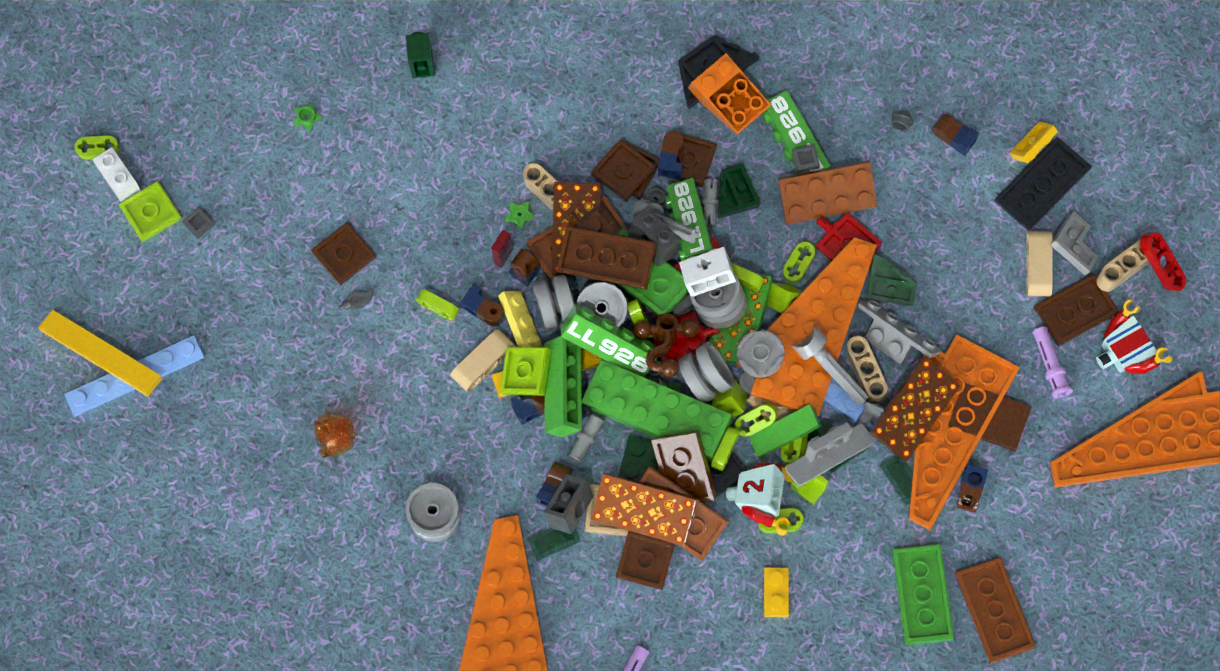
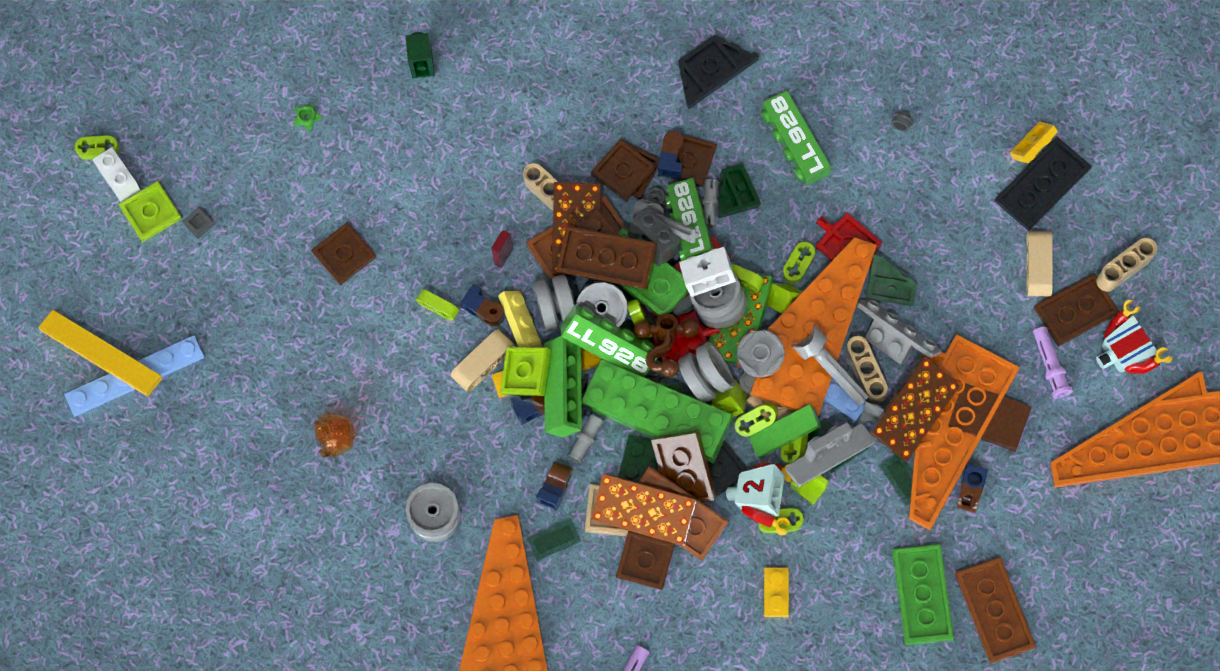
(357, 300): dark grey piece -> none
(519, 220): bright green plate -> none
(524, 267): reddish brown leg -> none
(568, 504): dark grey brick -> none
(725, 448): lime beam -> none
(729, 94): orange slope -> none
(805, 158): dark grey tile -> none
(827, 192): dark orange plate -> none
(955, 134): leg -> none
(1070, 245): light grey plate -> none
(1154, 256): red beam -> none

